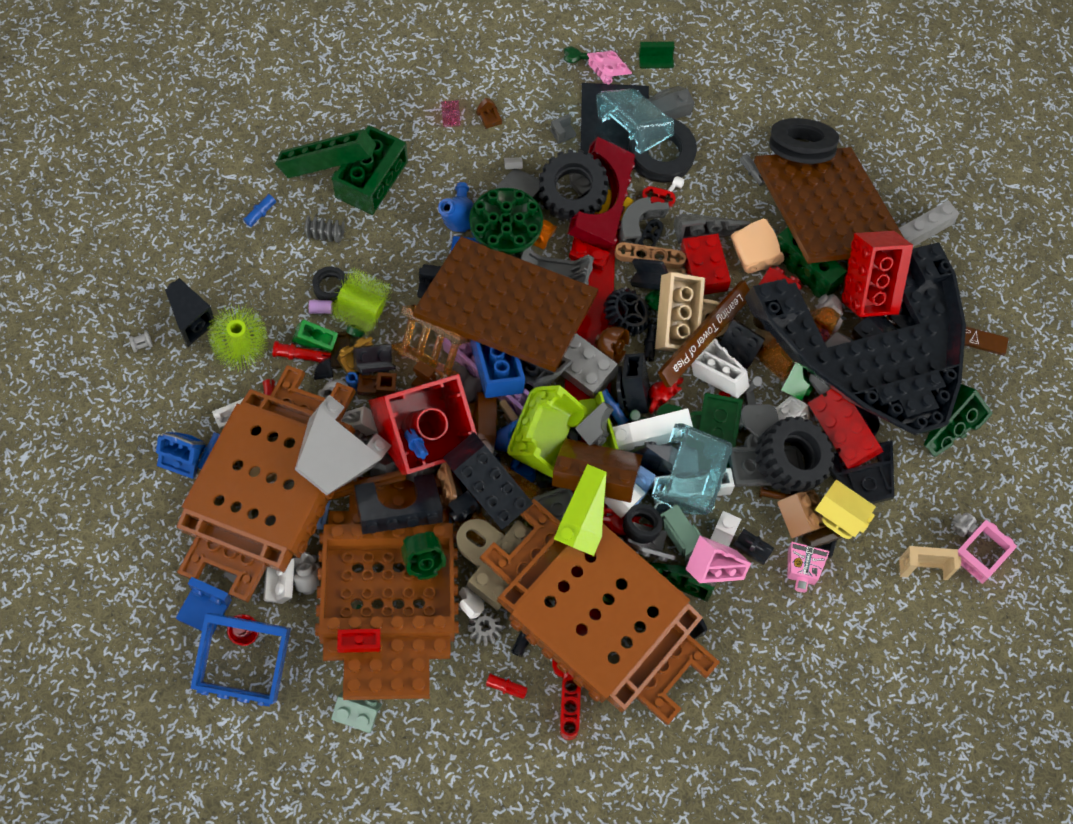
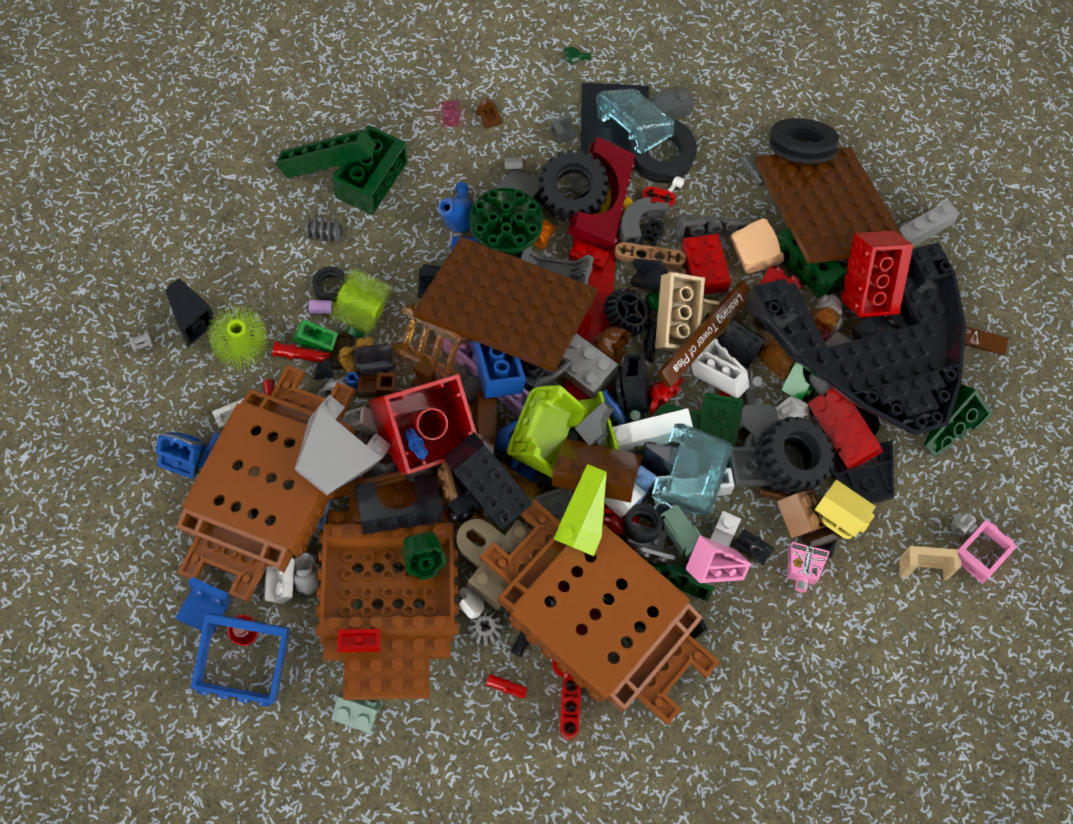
(259, 210): blue pin -> none
(509, 415): tan tile -> none
(607, 65): bright pink hinge -> none
(656, 55): dark green panel -> none

